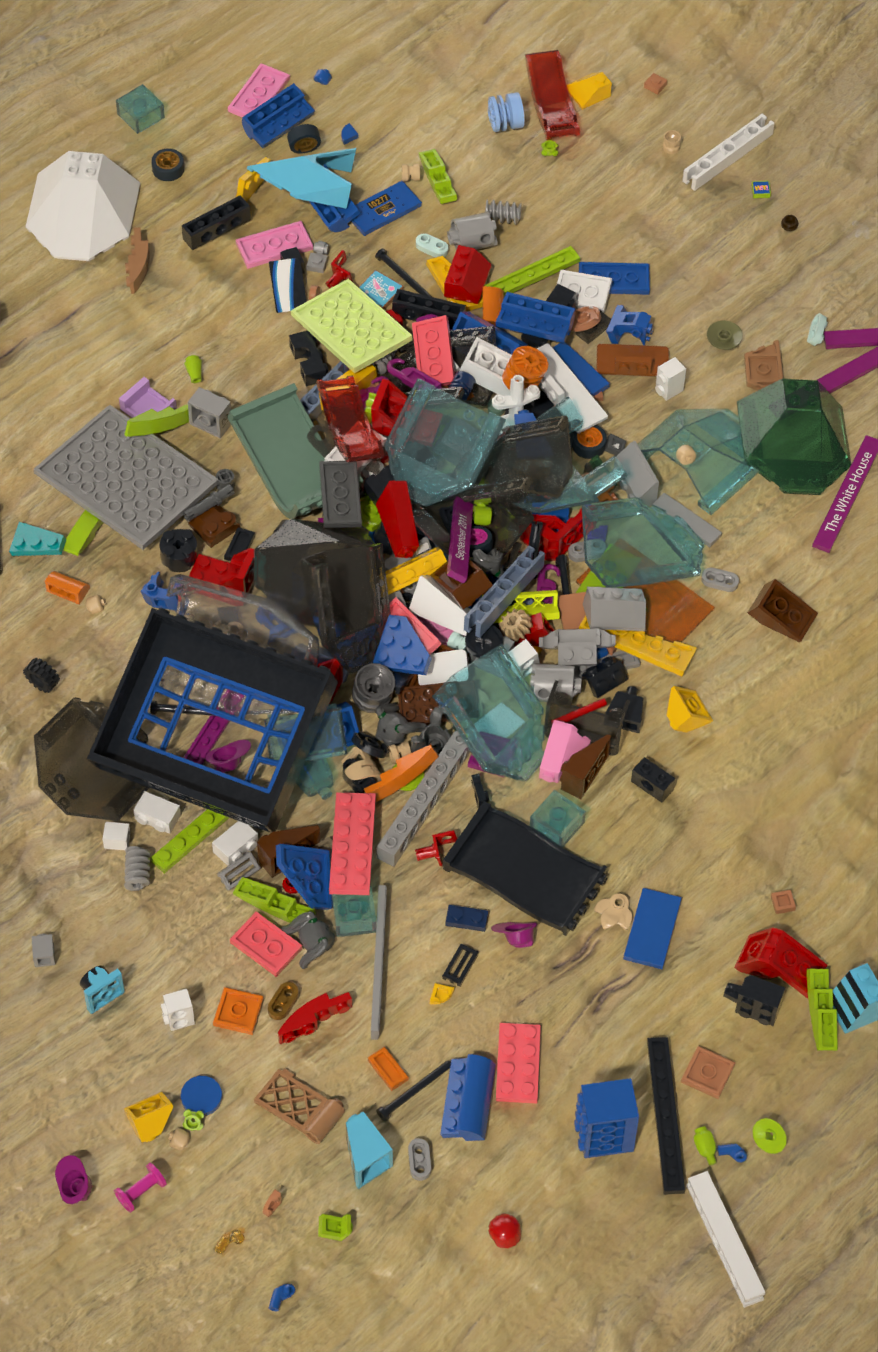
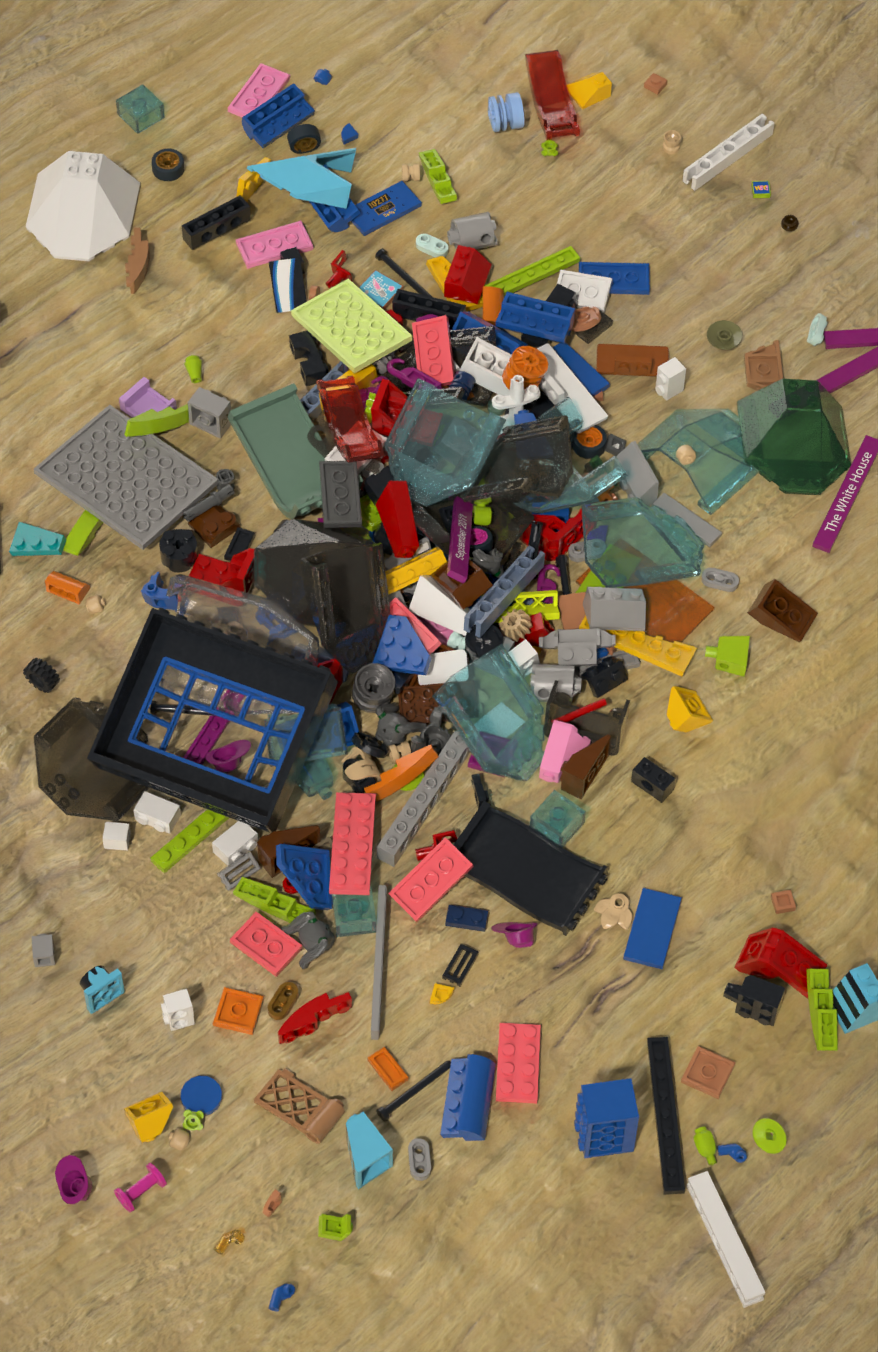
(136, 868): light grey piece -> none
(317, 261): light grey plate -> none
(431, 879): none -> coral plate
(502, 212): light grey piece -> none
(505, 1230): red hair -> none
(635, 710): black torso -> none
(636, 323): blue tile -> none
(730, 654): none -> lime torso

